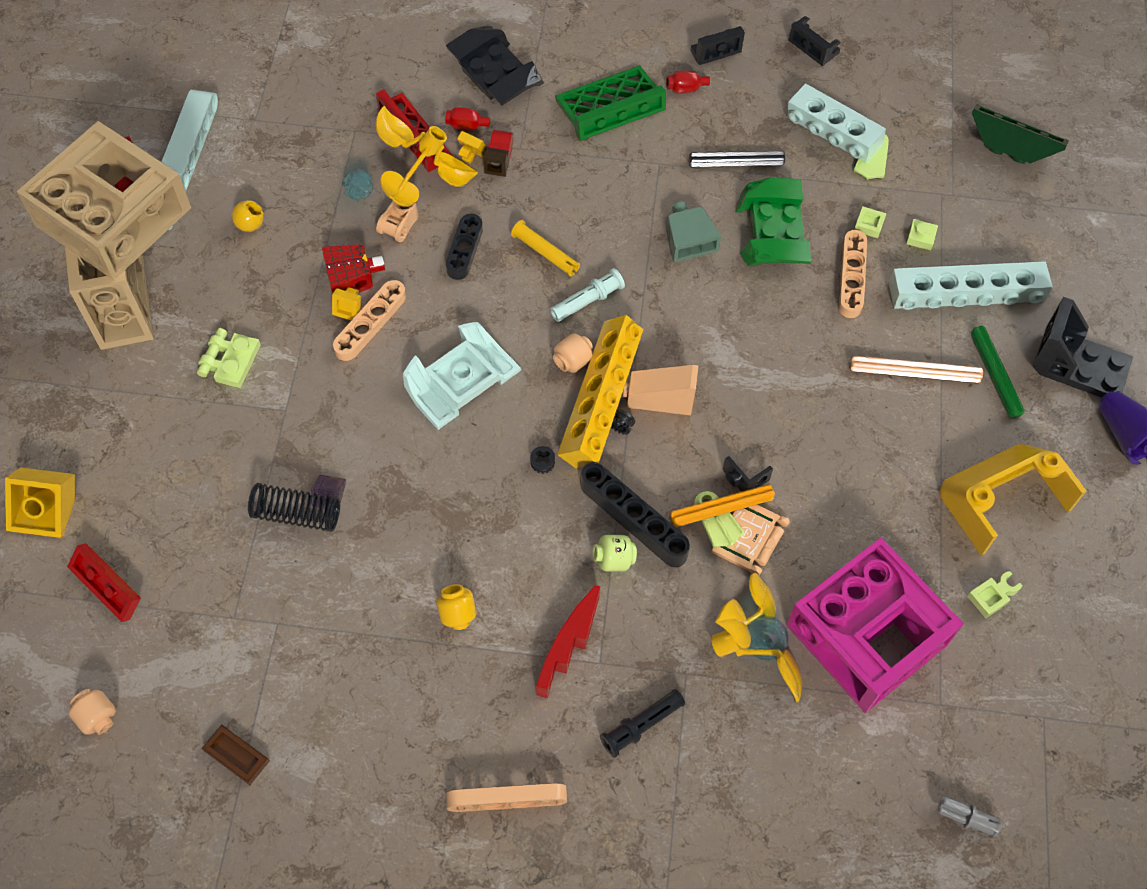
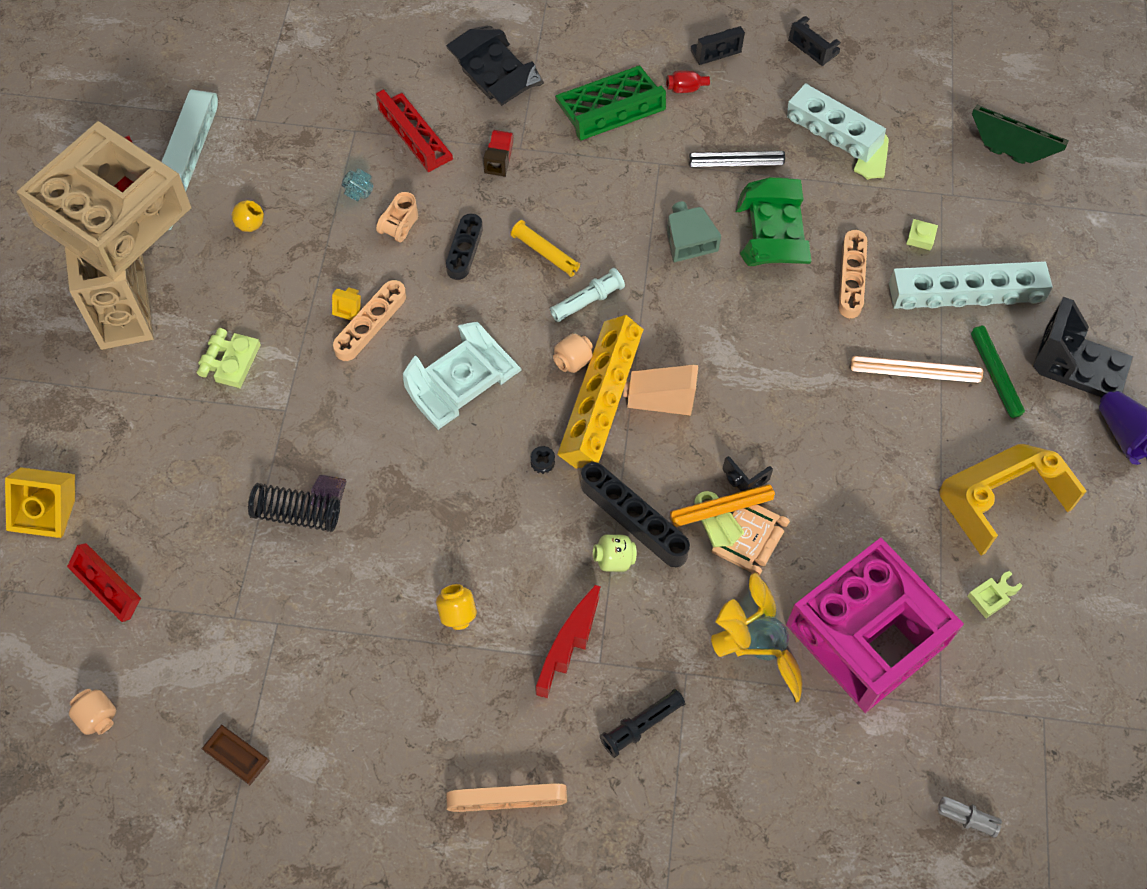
(350, 267): red torso -> none
(397, 133): yellow plant -> none
(465, 119): red plant -> none
(470, 147): yellow tile -> none
(622, 422): black bush -> none
(870, 222): yellowish green plate -> none

